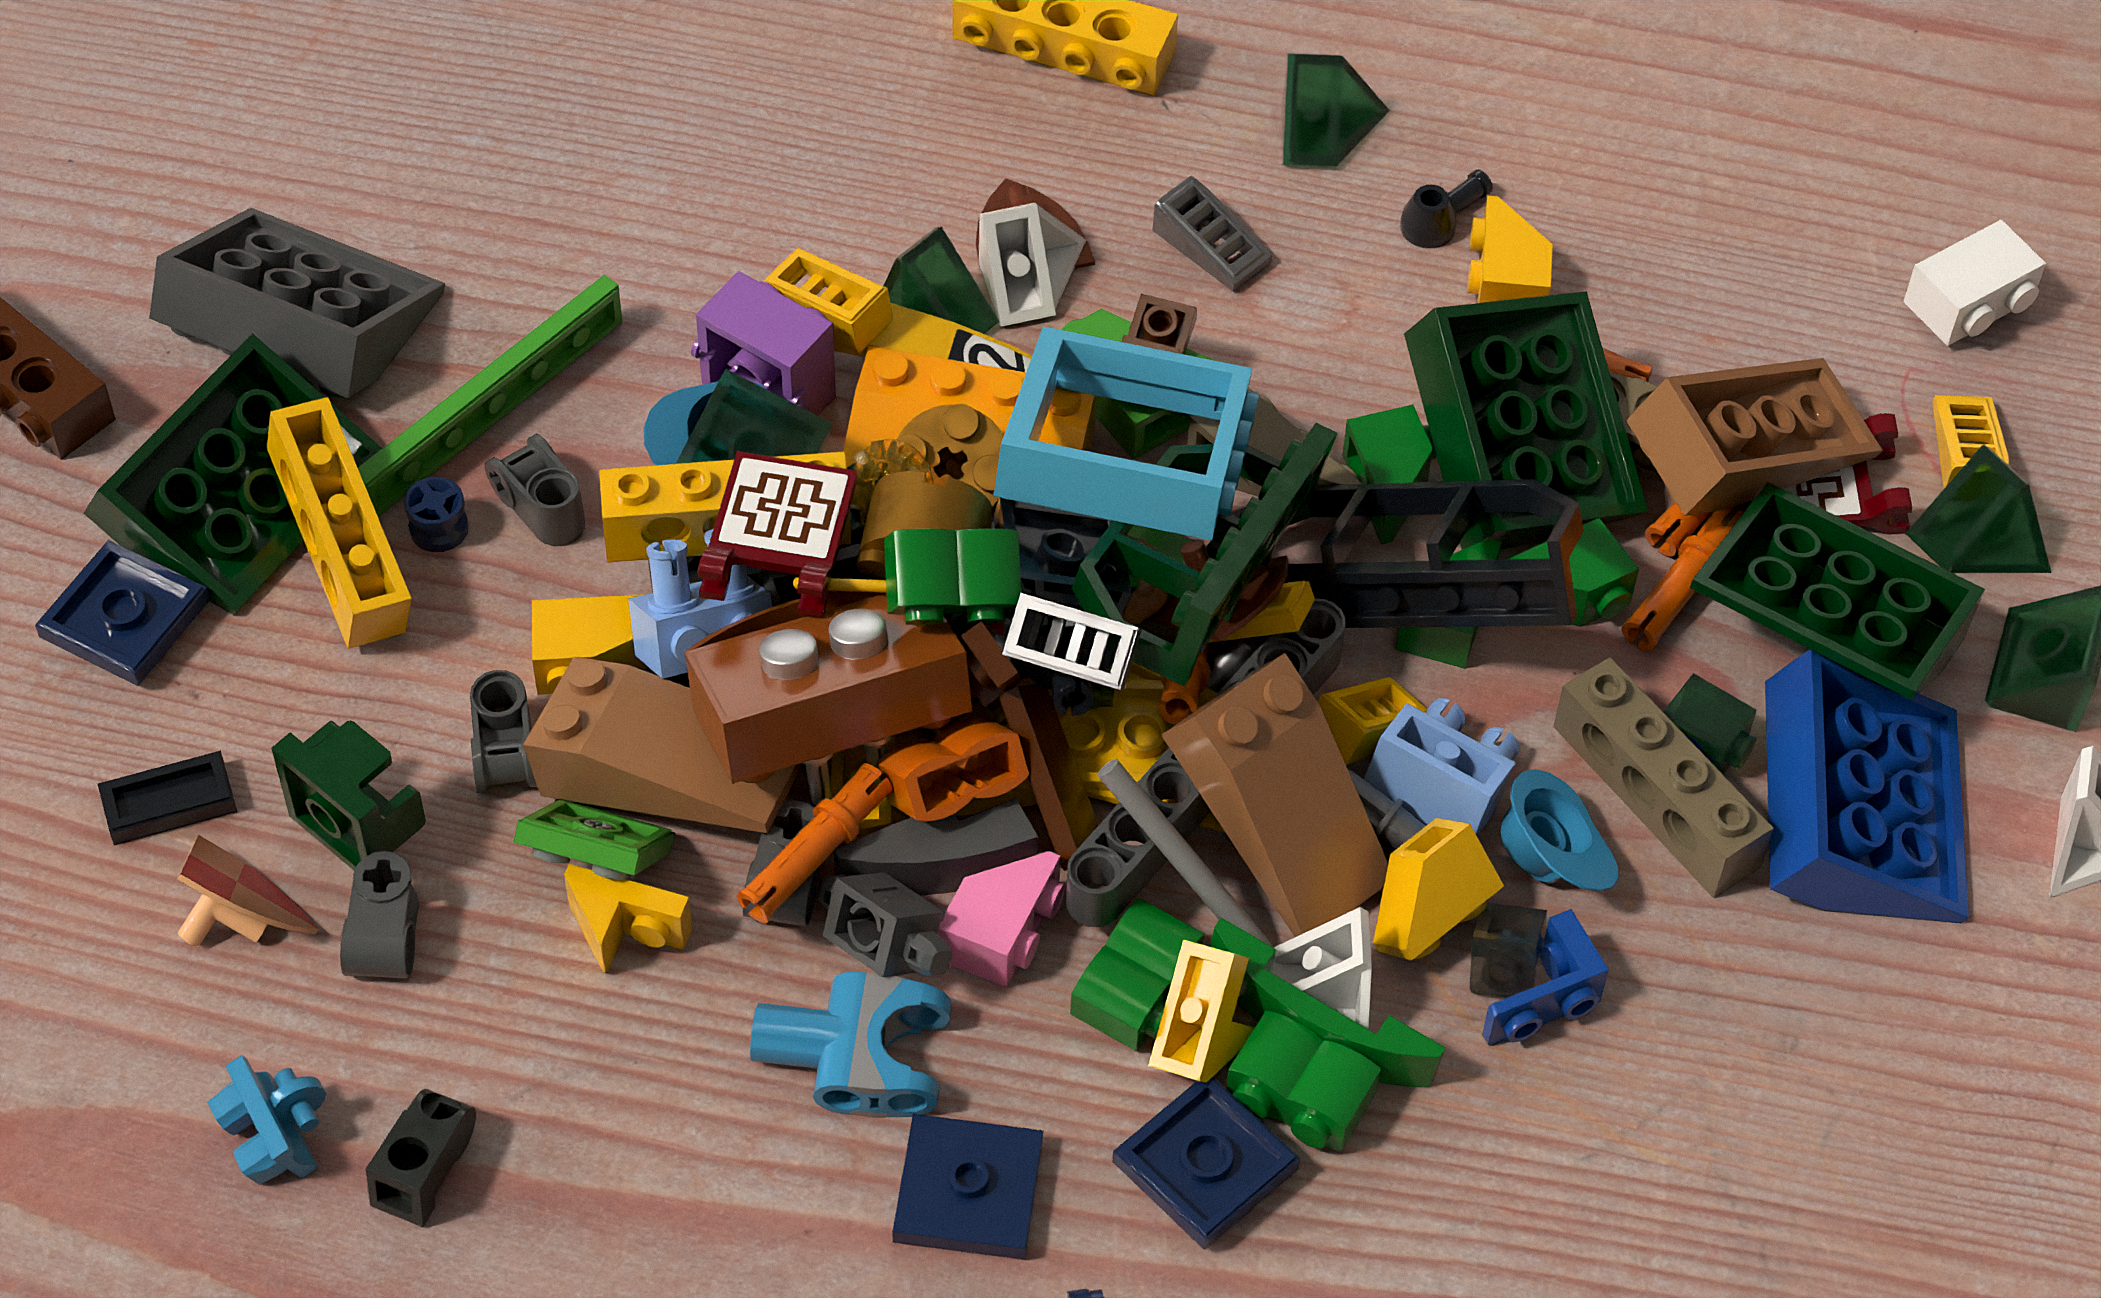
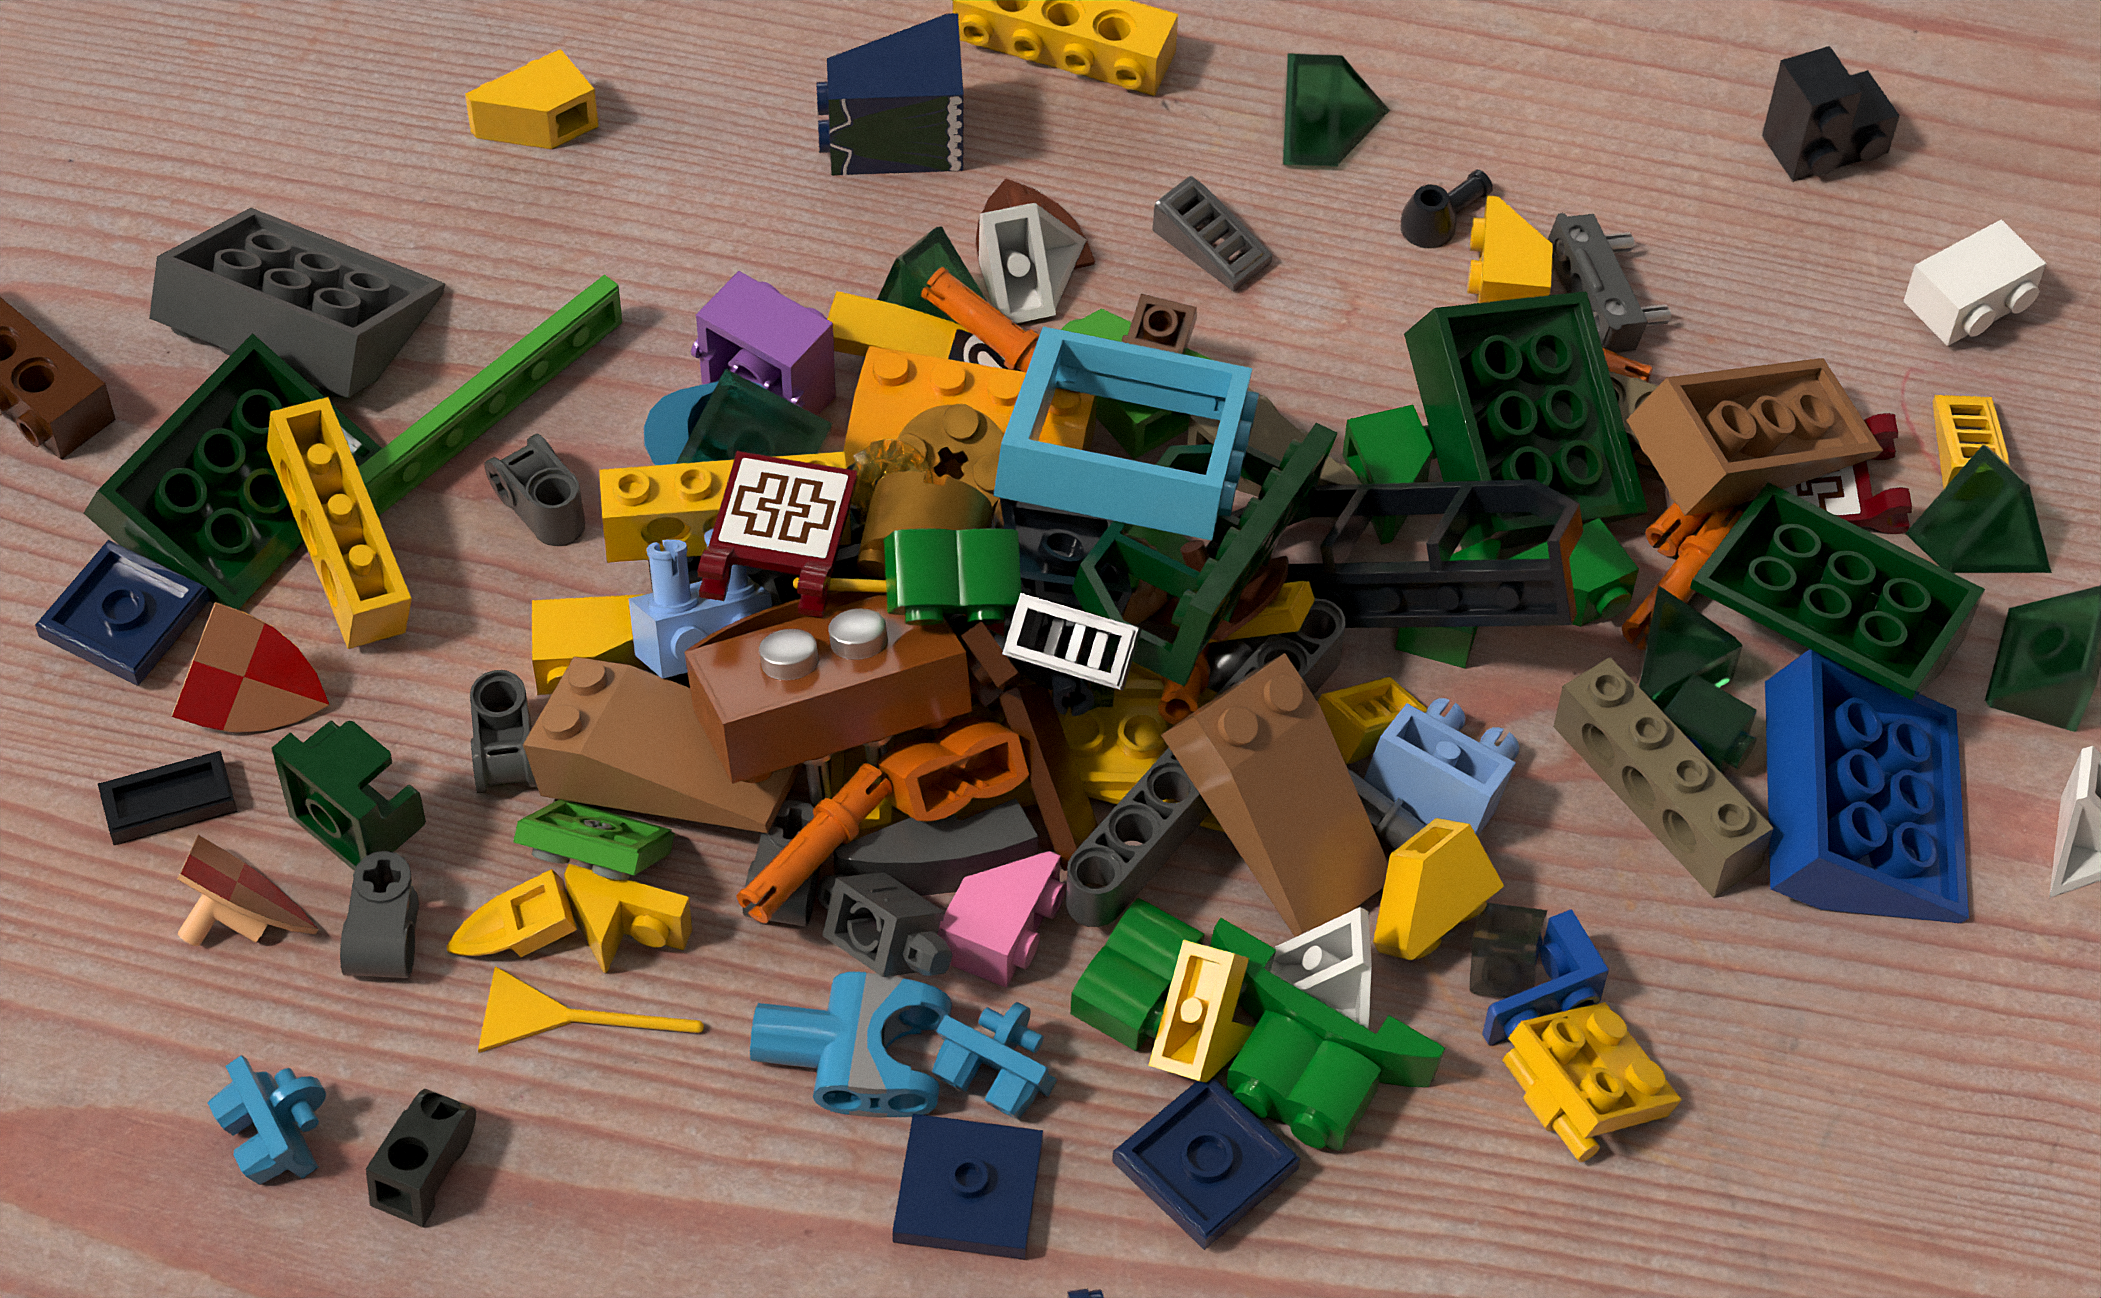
(247, 677): none -> shield
(441, 499): dark blue wheel -> none
(517, 919): none -> yellow plate
(521, 1011): none -> yellow piece
(534, 104): none -> yellow slope
(866, 304): yellow slope -> none
(896, 103): none -> dark blue slope
(982, 319): none -> orange pin
(1018, 1075): none -> dark azure hips
(1176, 848): light grey bar -> none
(1554, 835): dark azure piece -> none
(1587, 1076): none -> yellow plate
(1588, 263): none -> dark grey piece
(1682, 644): none -> clear green slope
(1826, 116): none -> black brick

